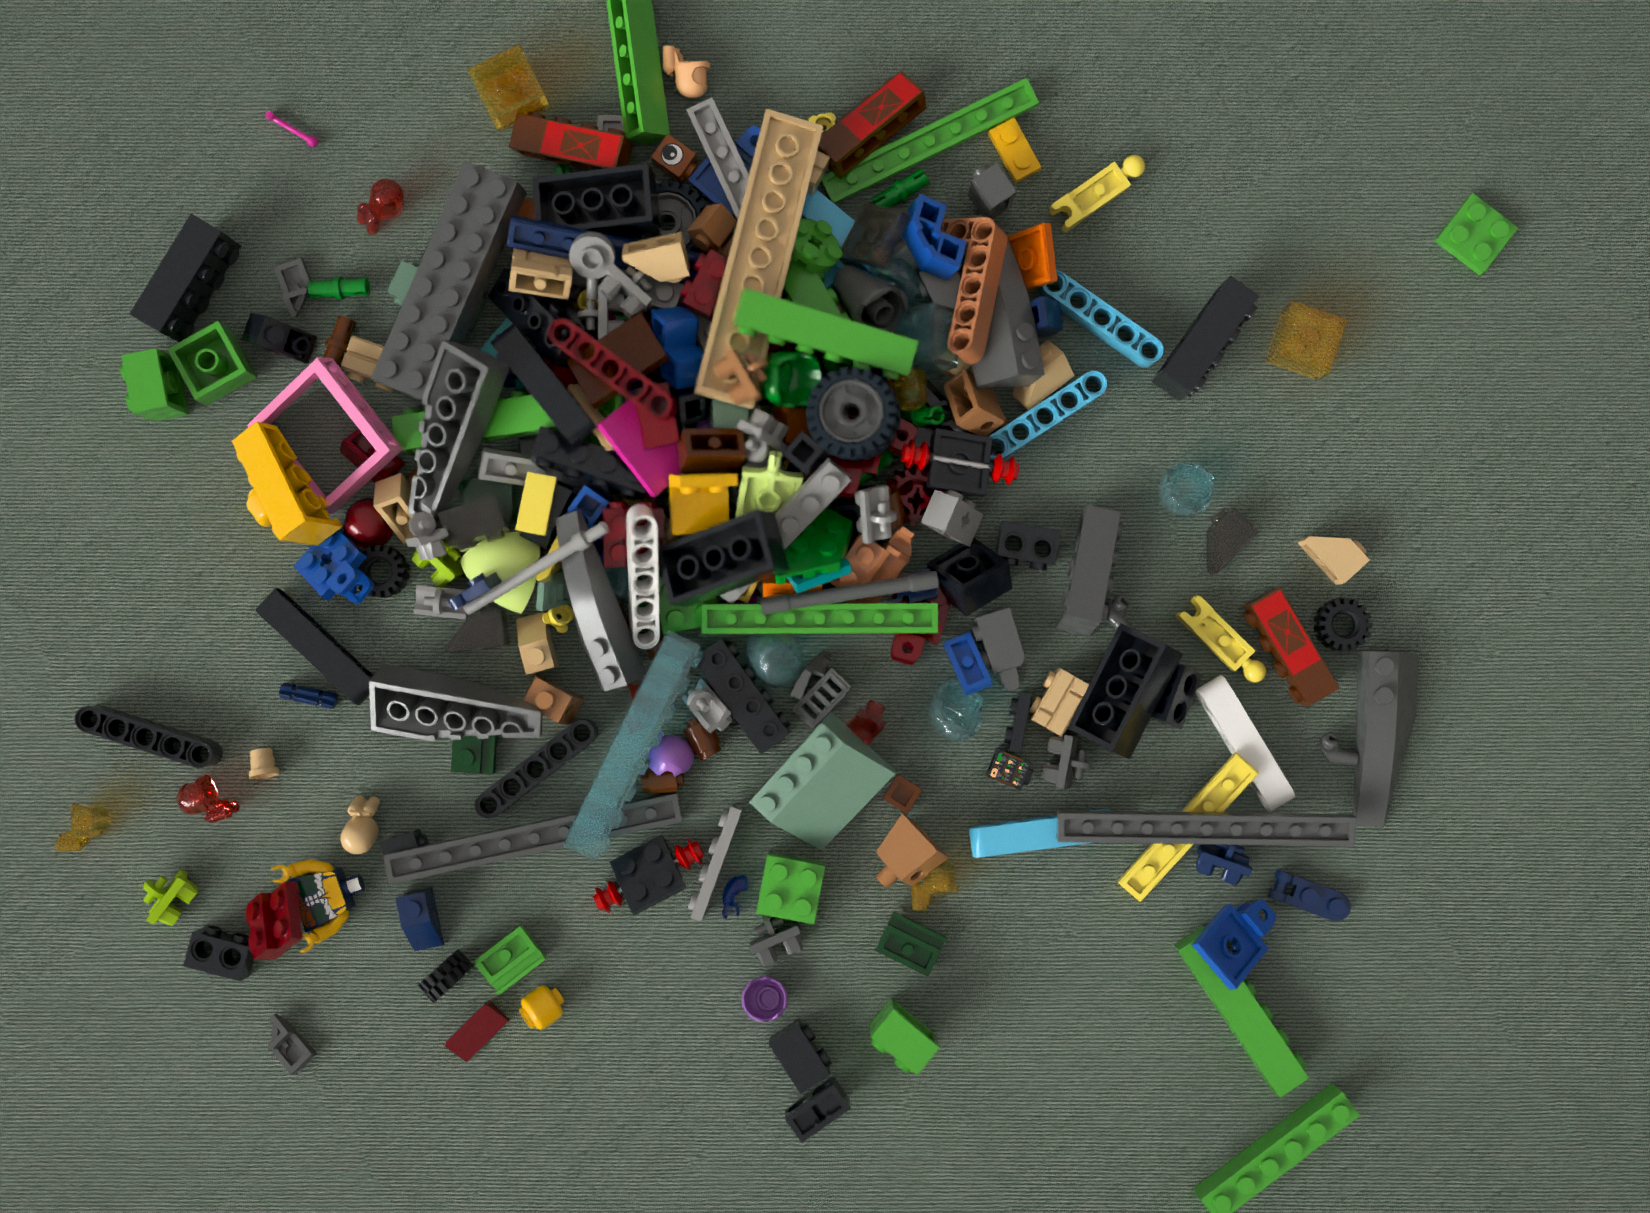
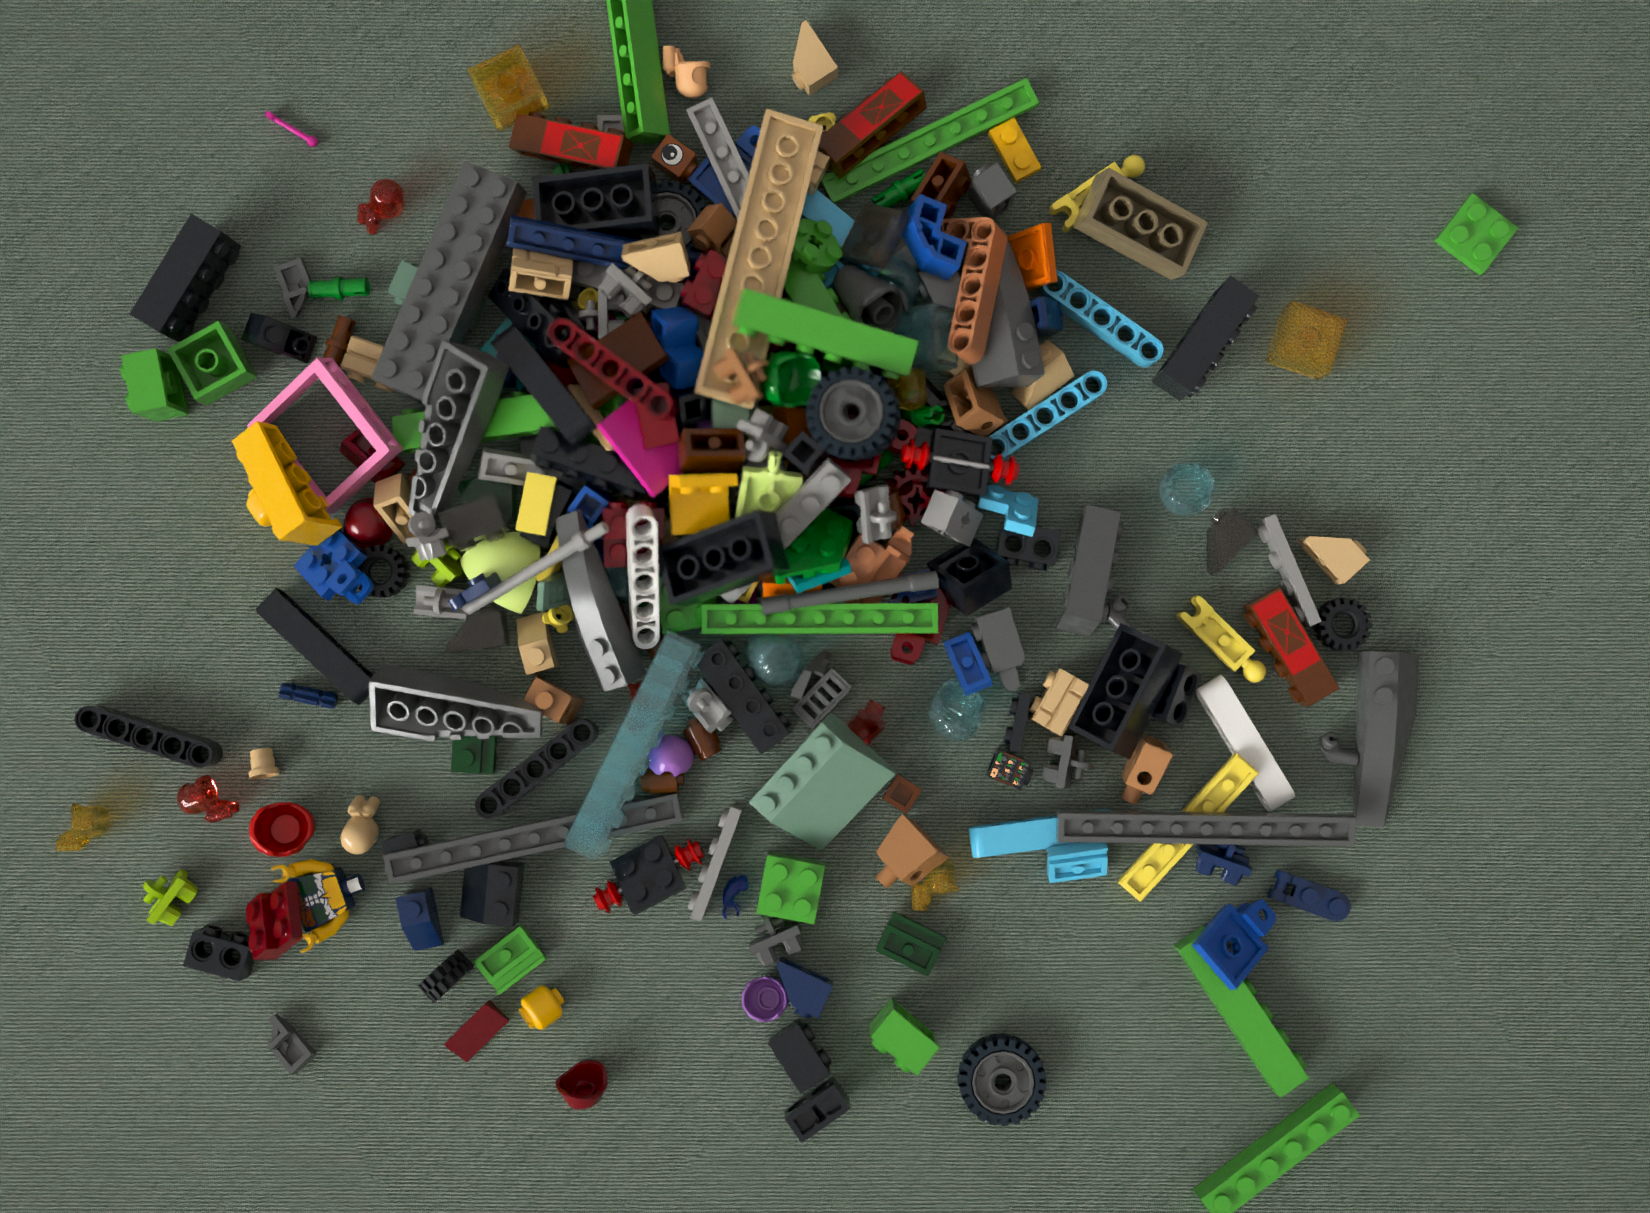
(281, 829): none -> red piece
(493, 893): none -> black slope
(583, 1084): none -> dark red helmet
(590, 257): light grey piece -> none
(804, 988): none -> dark blue slope
(812, 62): none -> tan slope
(945, 182): none -> reddish brown brick
(1001, 1102): none -> wheel
(1018, 507): none -> medium azure plate
(1076, 861): none -> medium azure plate
(1140, 224): none -> dark tan brick
(1149, 756): none -> medium nougat torso
(1292, 580): none -> light grey plate

